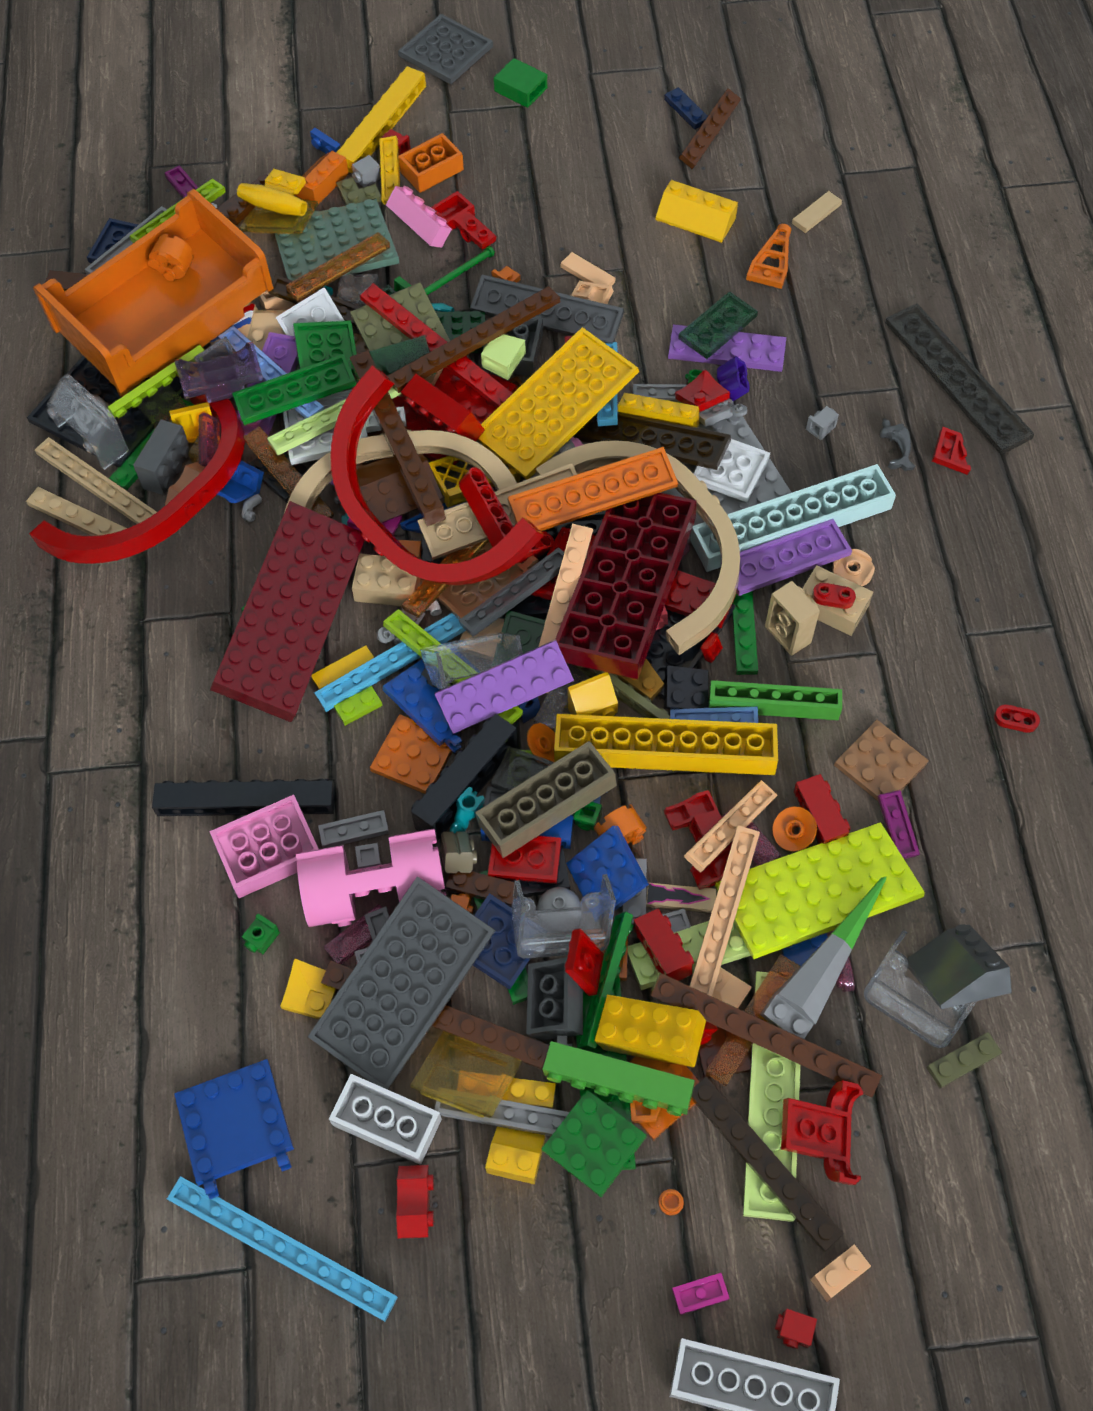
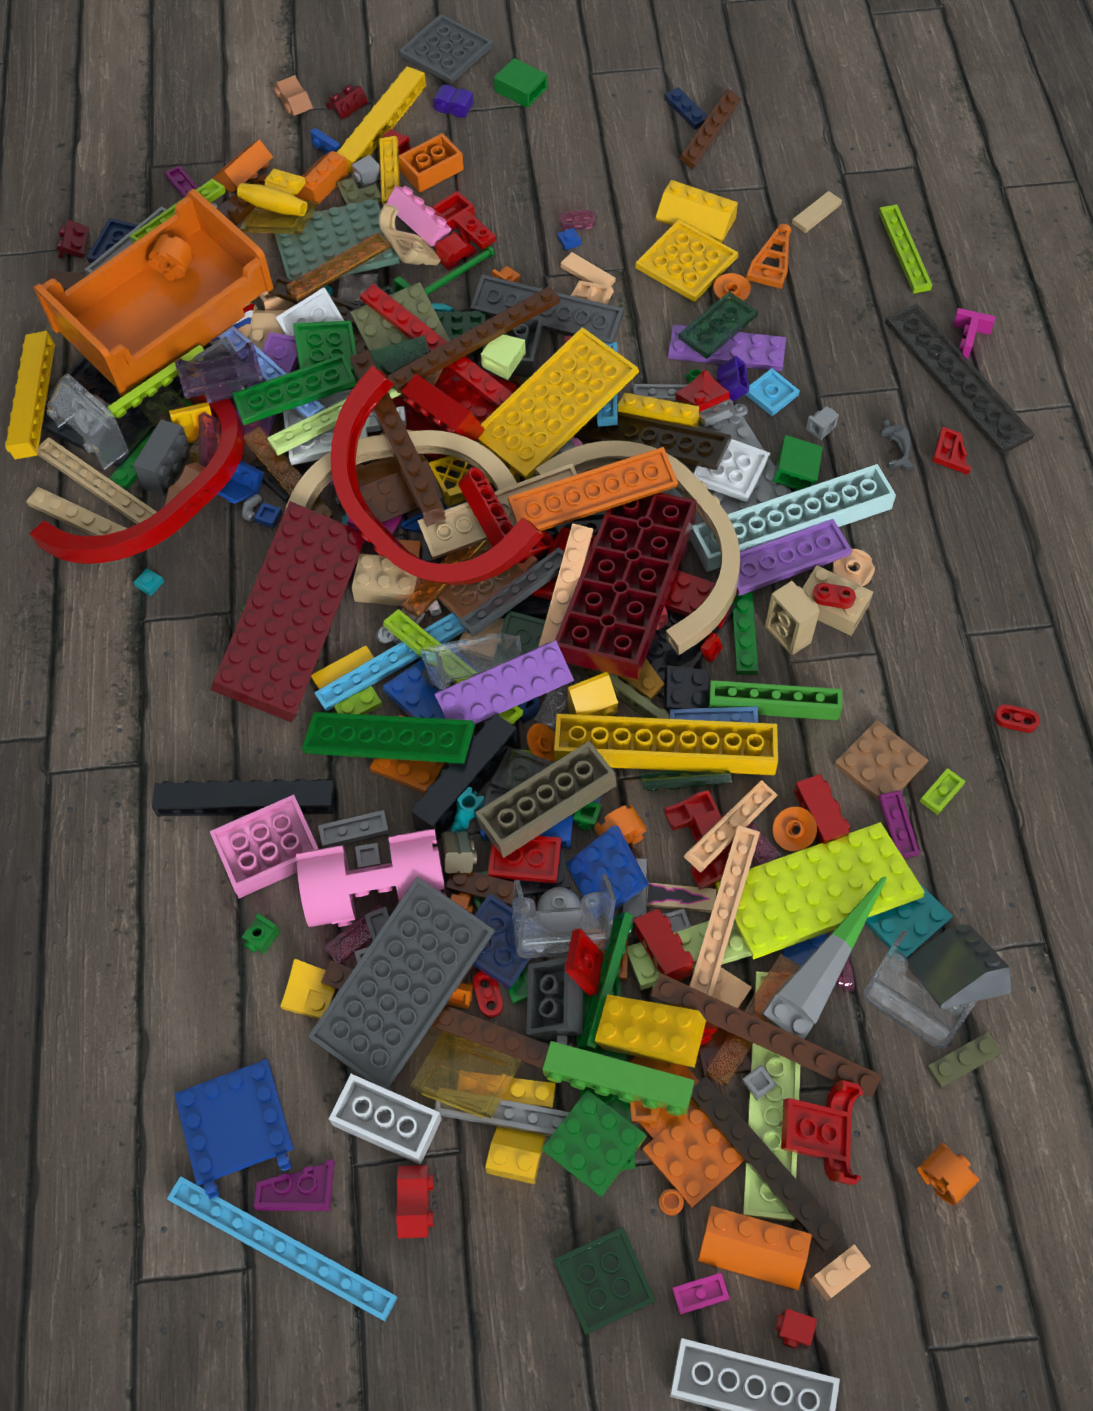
(30, 395): none -> yellow brick
(73, 239): none -> dark red bracket
(148, 582): none -> teal plate
(244, 166): none -> orange slope
(268, 515): none -> blue plate
(292, 96): none -> nougat brick
(297, 1191): none -> magenta wing
(347, 101): none -> dark red bracket
(389, 737): none -> green plate
(407, 246): none -> tan piece
(453, 101): none -> dark purple brick
(453, 249): none -> red cylinder
(462, 996): none -> orange tile
(487, 995): none -> red plate
(569, 239): none -> blue plate
(578, 219): none -> clear pink plate
(604, 1281): none -> dark green plate
(676, 779): none -> clear green plate
(686, 260): none -> yellow plate
(693, 1155): none -> orange plate
(734, 283): none -> orange dish
(754, 1248): none -> orange slope
(759, 1082): none -> light grey tile
(772, 392): none -> medium azure plate
(797, 463): none -> green brick
(905, 249): none -> lime plate
(918, 918): none -> teal plate
(942, 791): none -> lime plate
(948, 1174): none -> orange brick
(972, 323): none -> dark pink bracket

